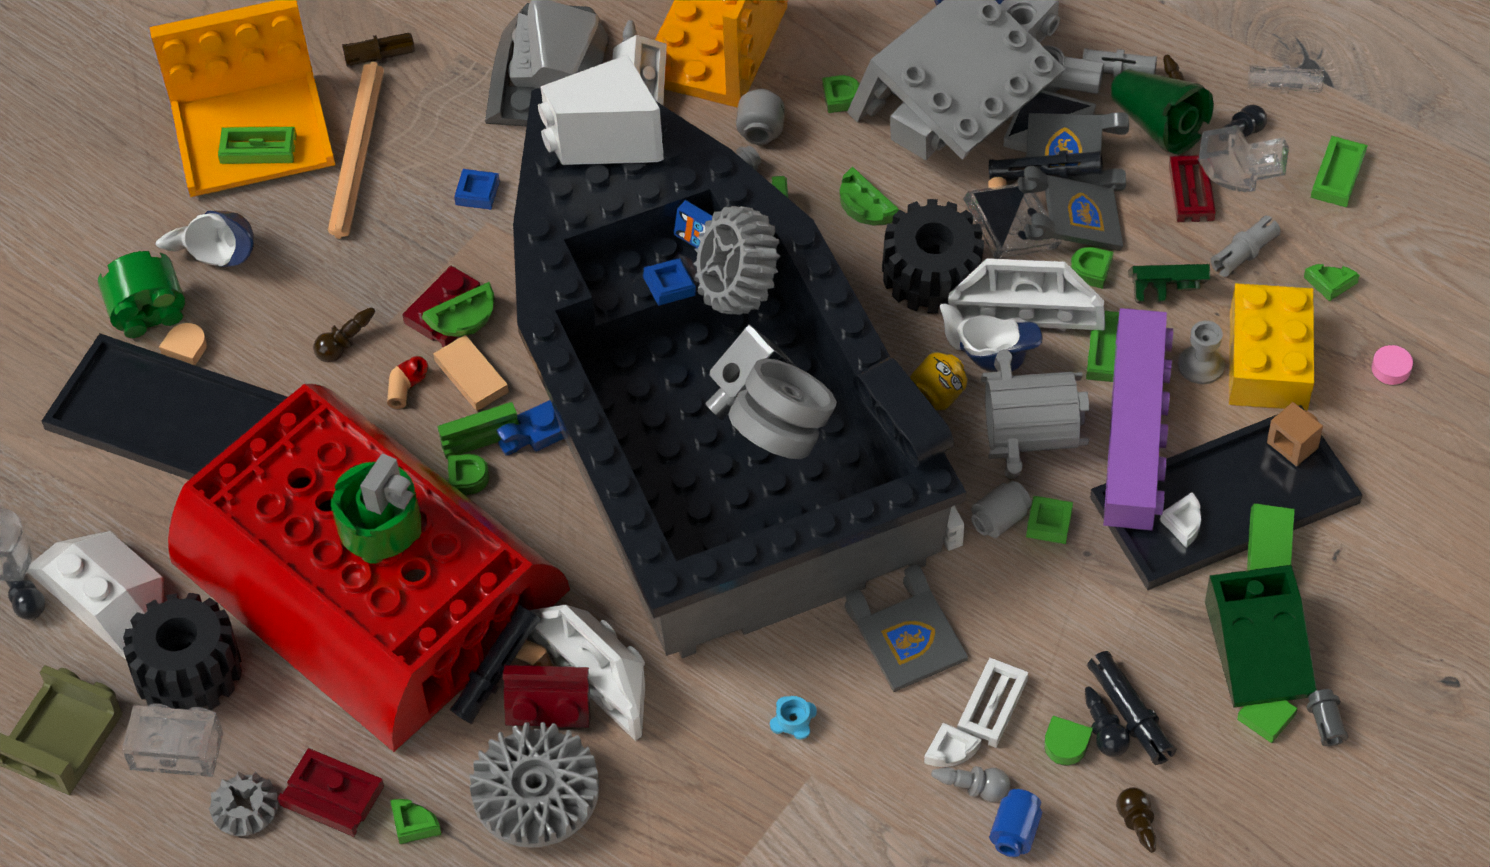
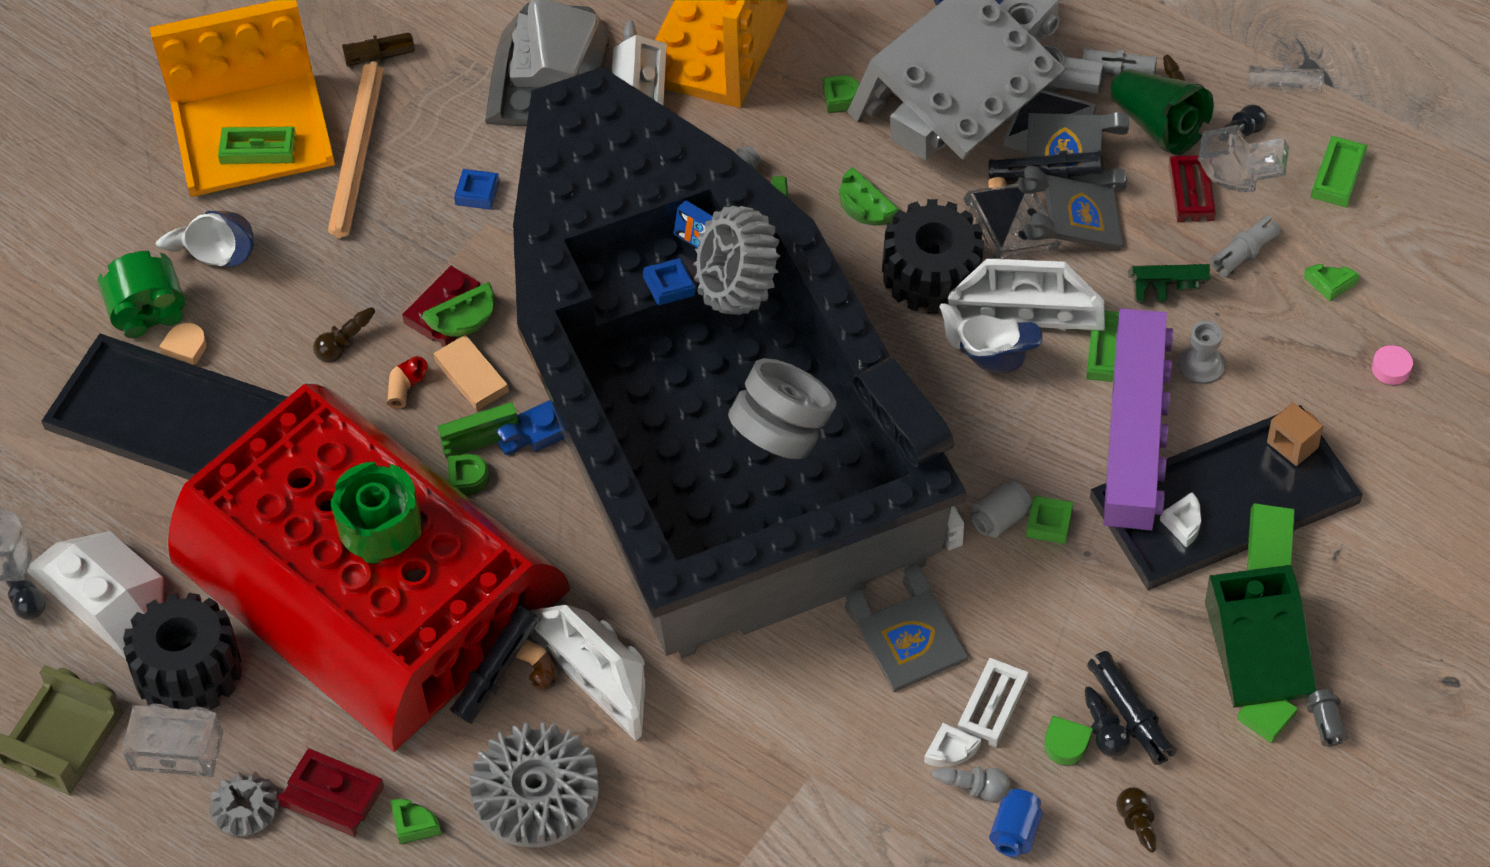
(385, 485): light grey tile -> none
(546, 696): dark red plate -> none
(602, 116): white slope -> none
(735, 366): light grey torso -> none
(760, 116): light grey head -> none
(789, 707): medium azure plate -> none
(940, 379): yellow head -> none
(1031, 412): light grey container -> none
(1092, 265): bright green tile -> none
(1271, 346): yellow brick -> none

